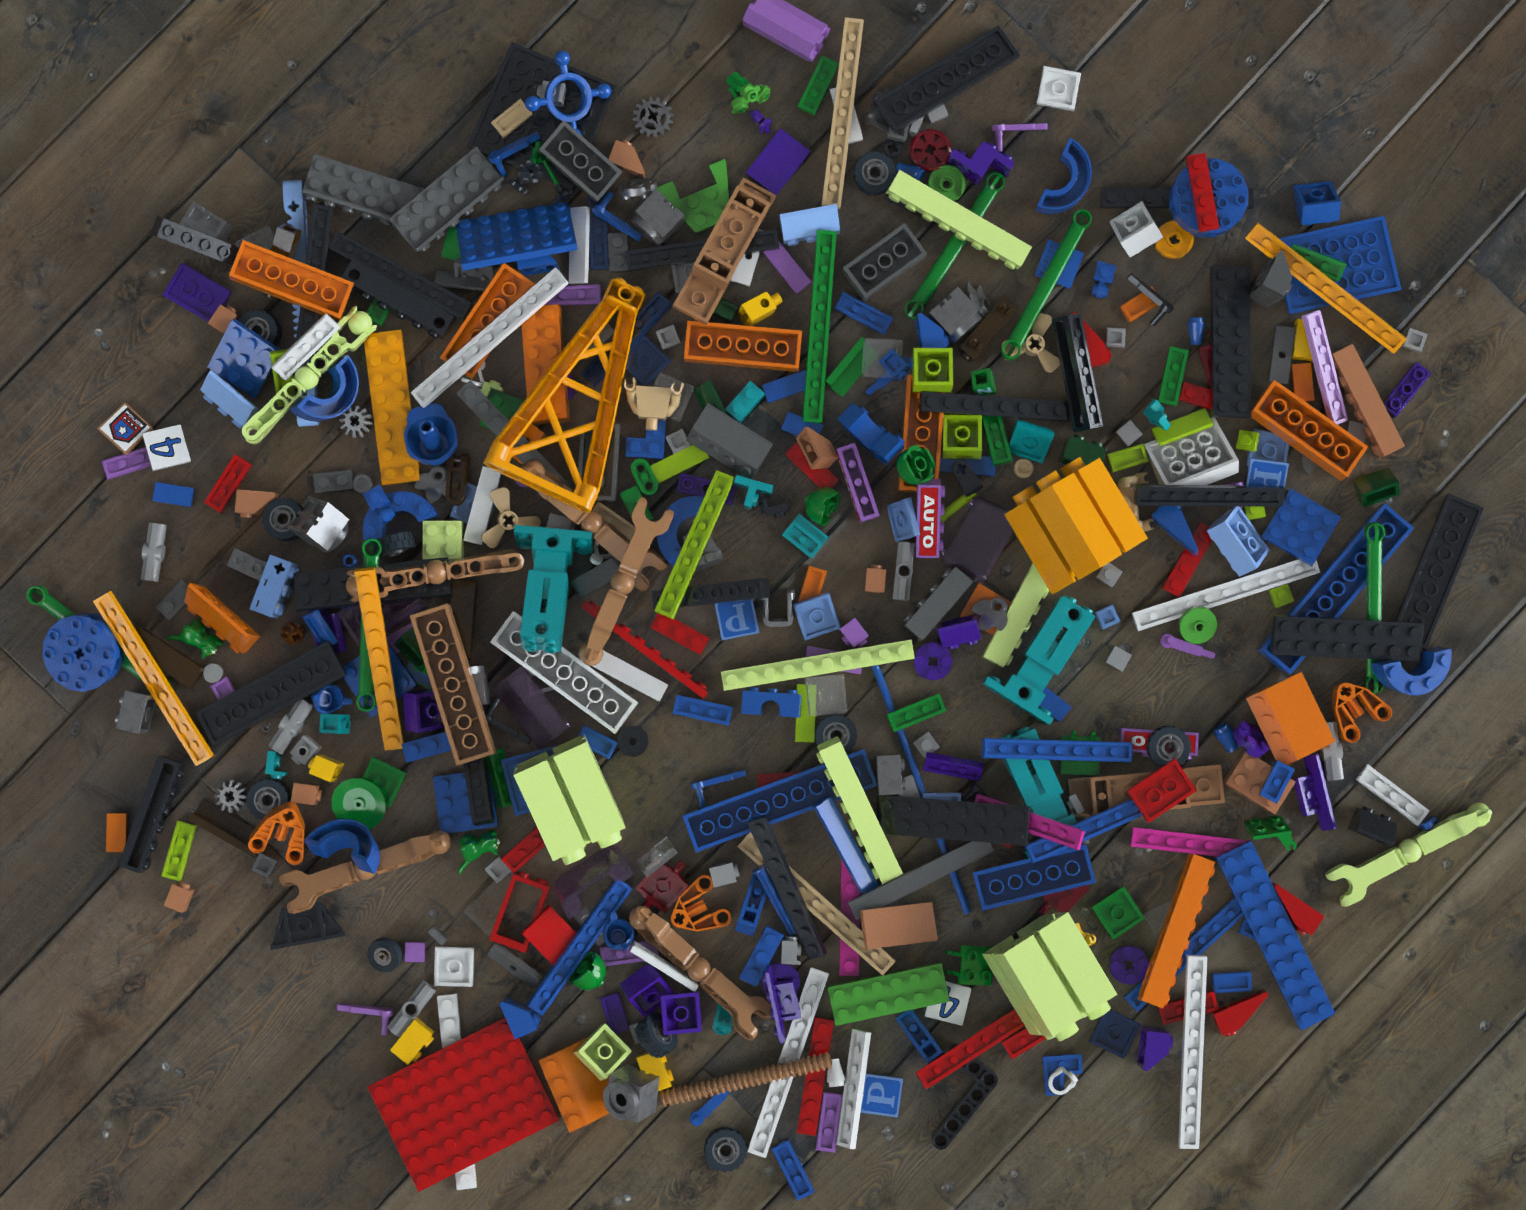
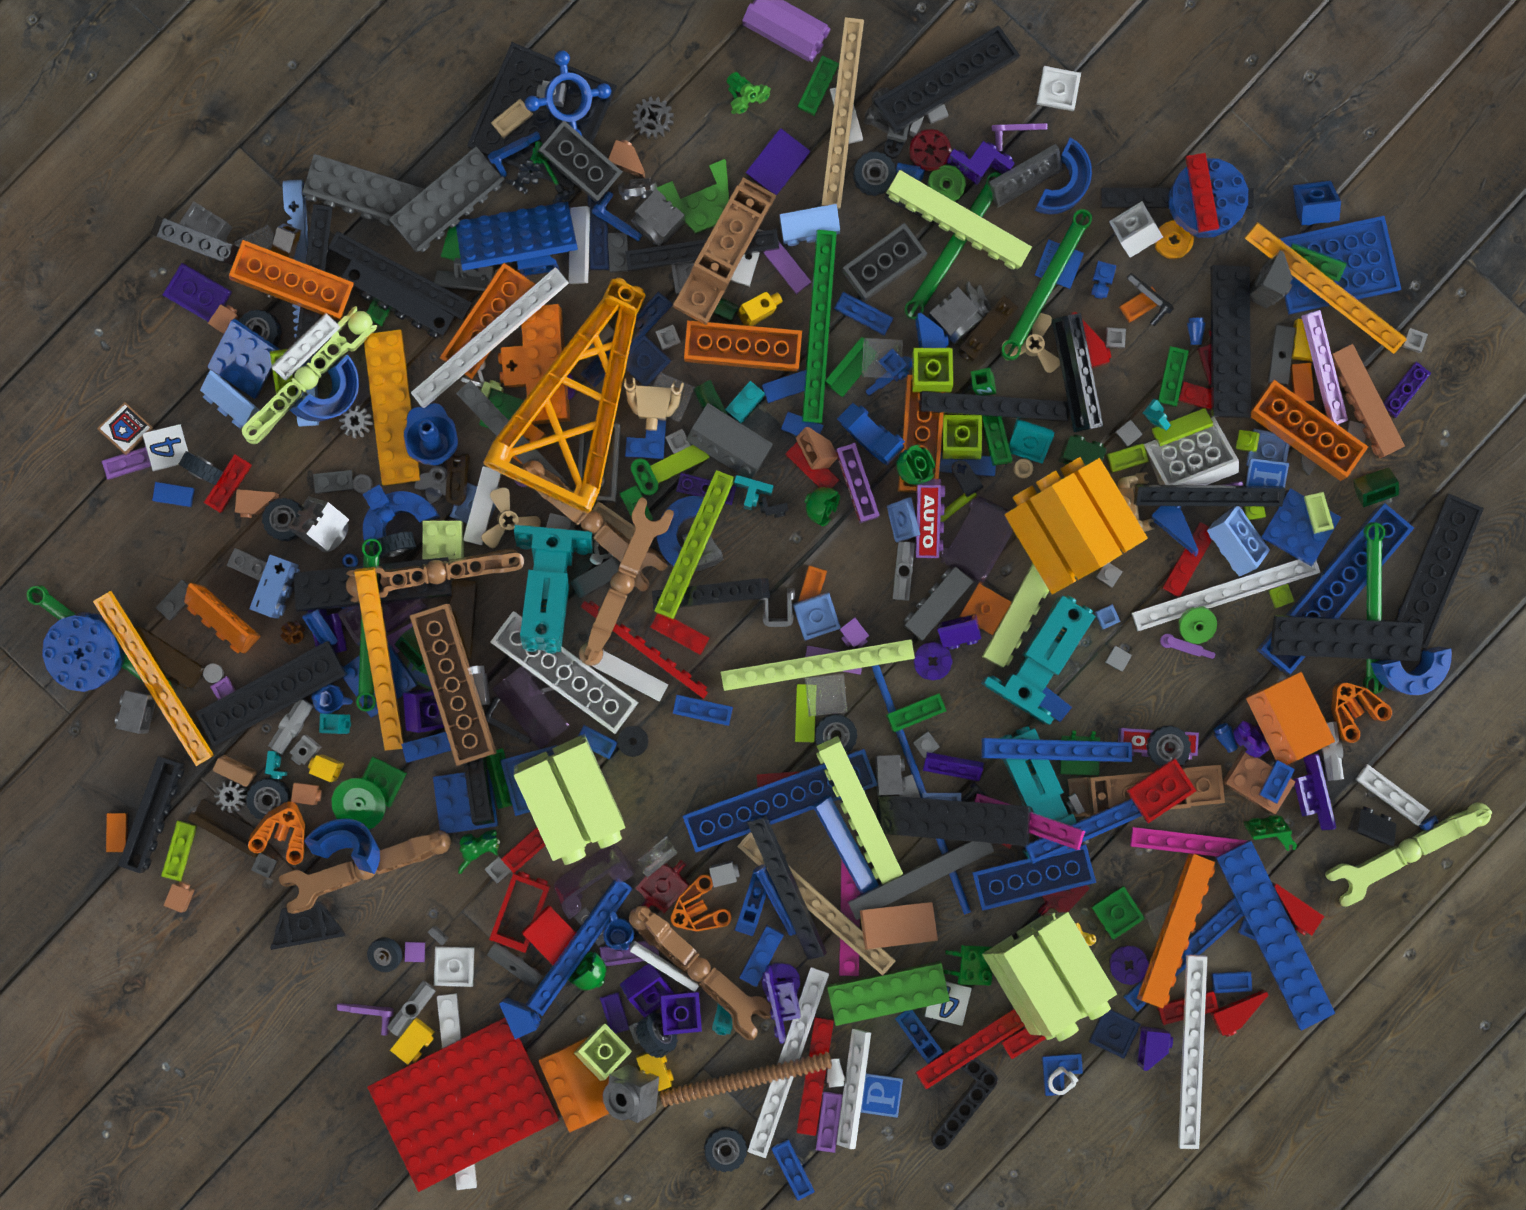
(153, 552): light grey piece -> none
(195, 635): green animal -> none
(200, 468): none -> black wheel
(234, 770): none -> medium nougat slope
(506, 358): none -> orange brick
(577, 295): medium lavender tile -> none
(697, 785): blue piece -> none
(697, 1117): blue piece -> none
(736, 619): blue tile -> none
(757, 117): dark purple piece -> none
(788, 702): blue arch -> none
(790, 951): light grey brick -> none
(805, 536): teal plate -> none
(875, 579): nougat brick -> none
(989, 616): flat silver plate -> none
(1026, 176): none -> flat silver tile
(1318, 512): none -> yellowish green tile

